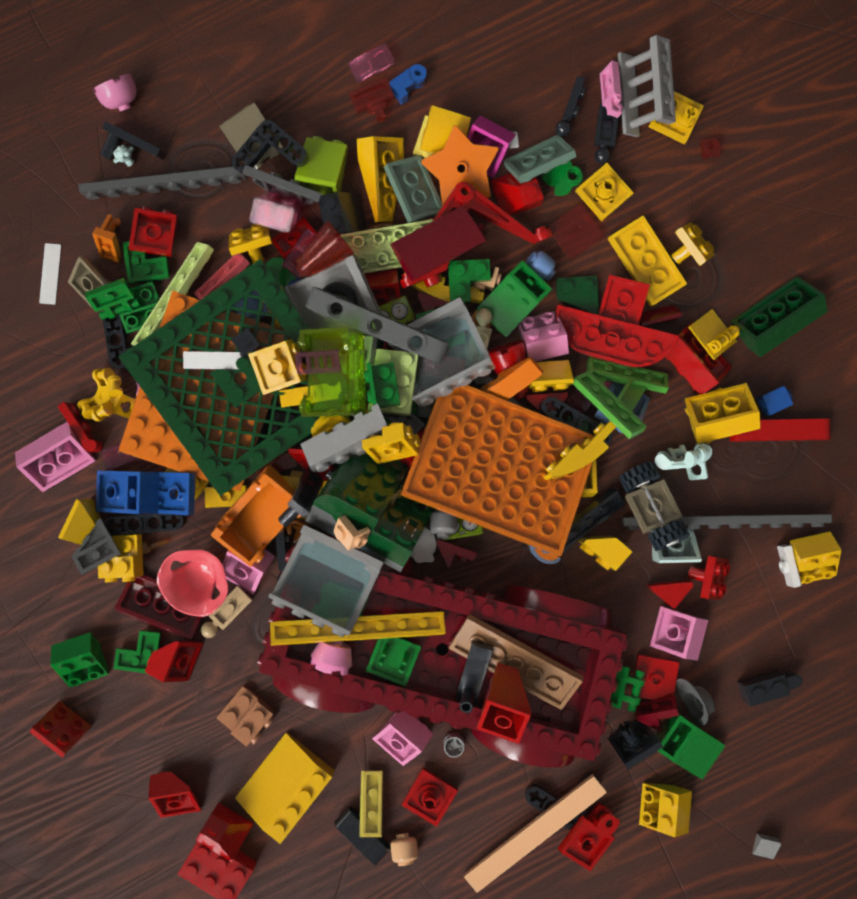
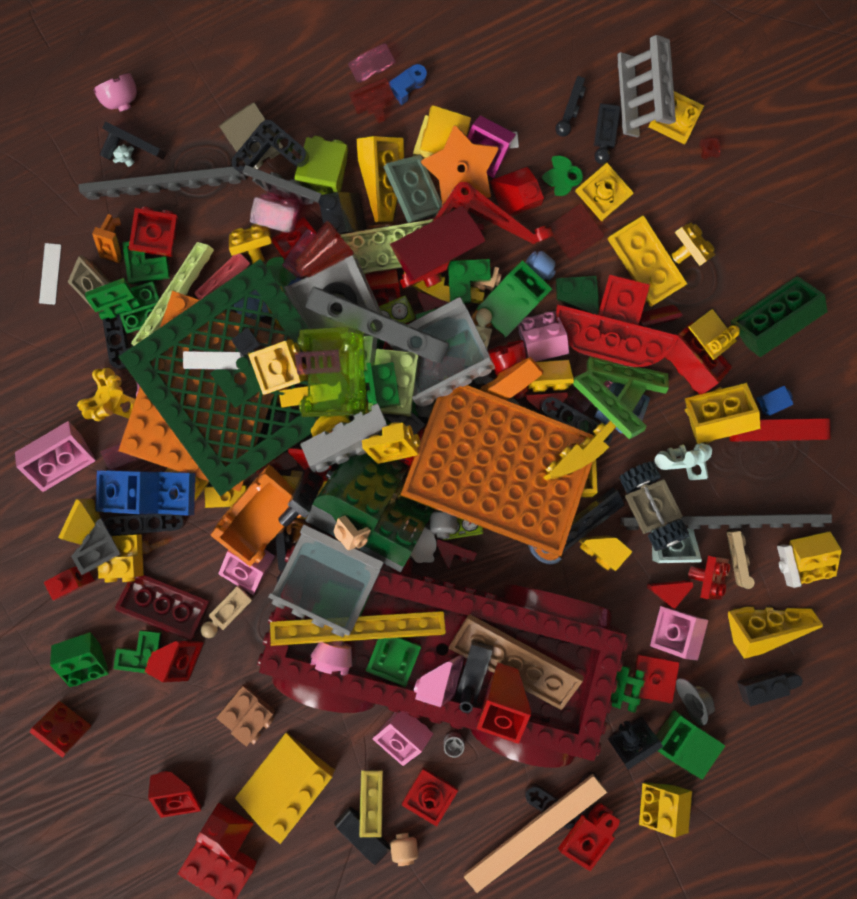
(67, 583): none -> red torso
(80, 427): red plate -> none
(192, 585): coral piece -> none
(439, 684): none -> bright pink slope
(539, 158): sand green plate -> none
(611, 89): bright pink hinge -> none
(653, 711): dark red slope -> none
(739, 559): none -> tan plate
(764, 630): none -> yellow wedge
(766, 846): light grey slope -> none

